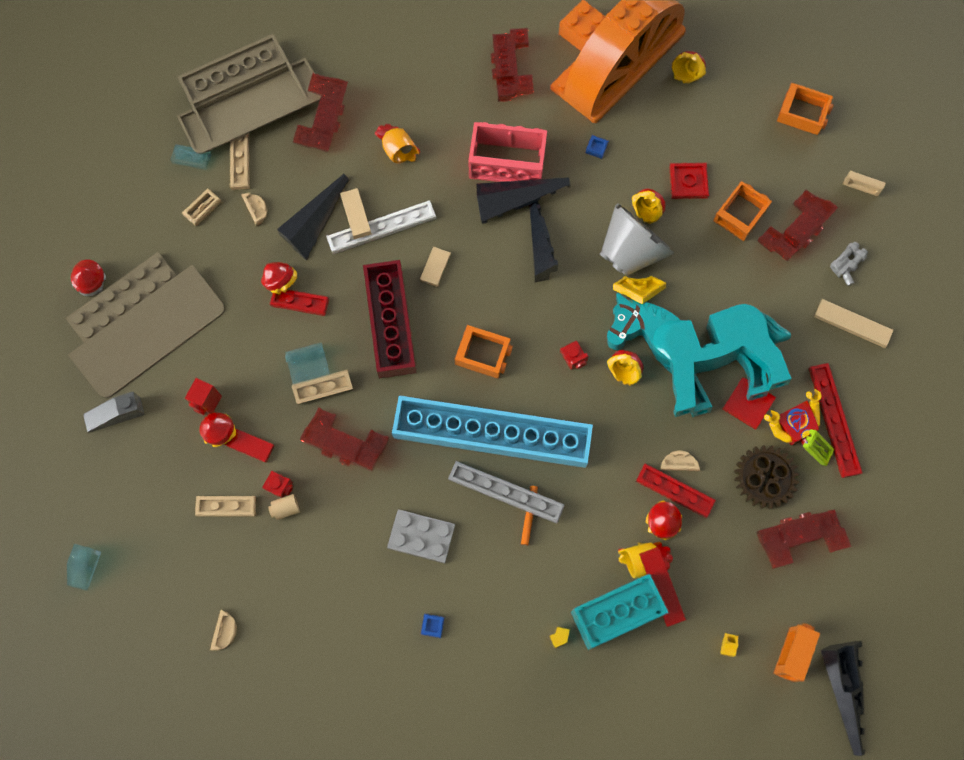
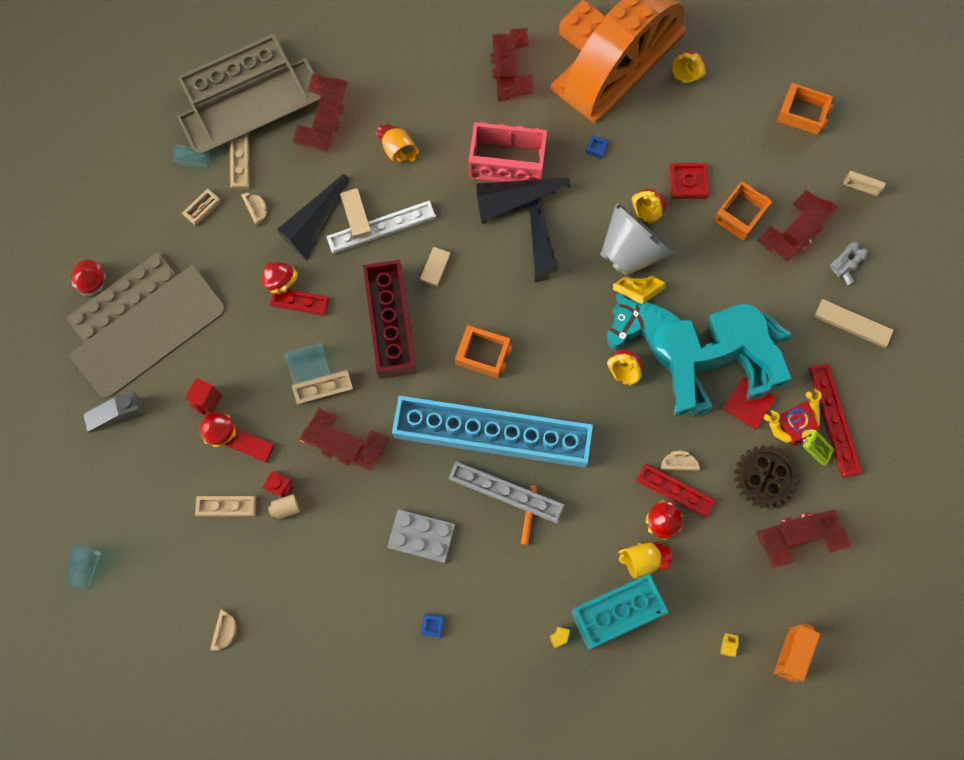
(574, 355): red bracket -> none
(655, 566): red tile -> none
(843, 670): black wedge -> none

